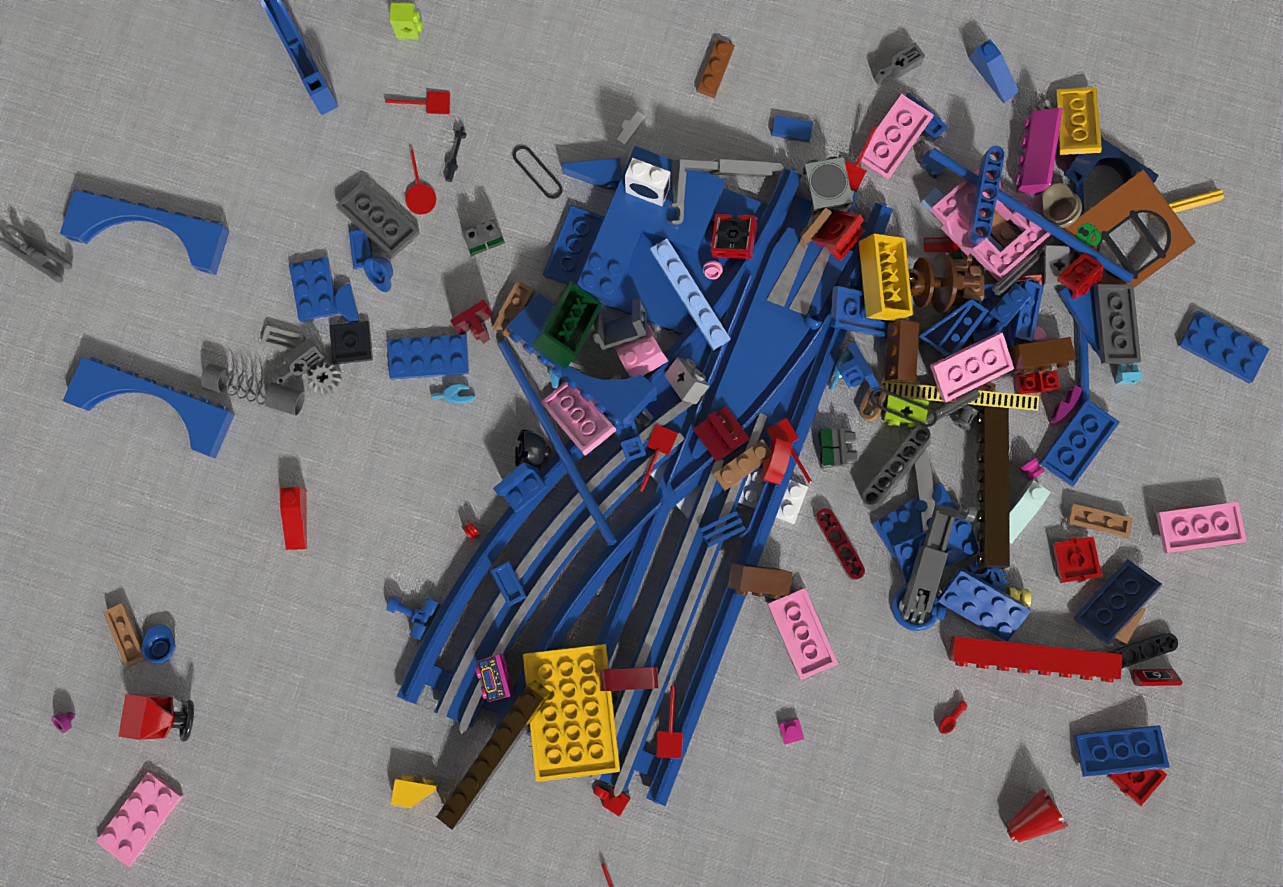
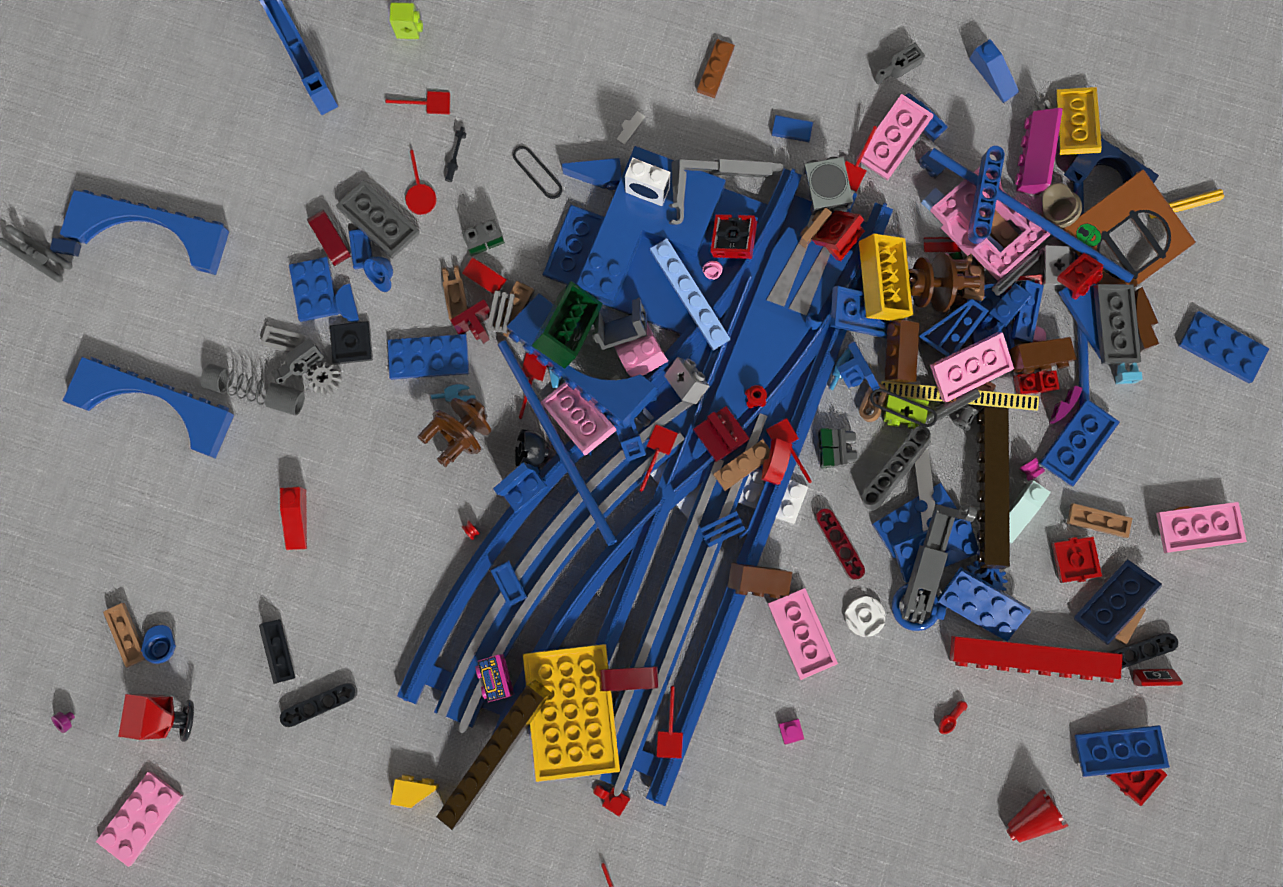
(65, 247): none -> dark blue piece
(276, 651): none -> black plate
(317, 702): none -> black beam
(329, 237): none -> dark red beam
(419, 617): blue bar -> none
(454, 293): none -> medium nougat hinge
(456, 433): none -> reddish brown piece
(484, 276): none -> red slope
(503, 296): none -> light grey tile
(533, 370): none -> red piece
(752, 401): none -> red brick
(865, 616): none -> white tile
(1022, 595): light yellow wheel -> none
(1145, 320): none -> reddish brown slope

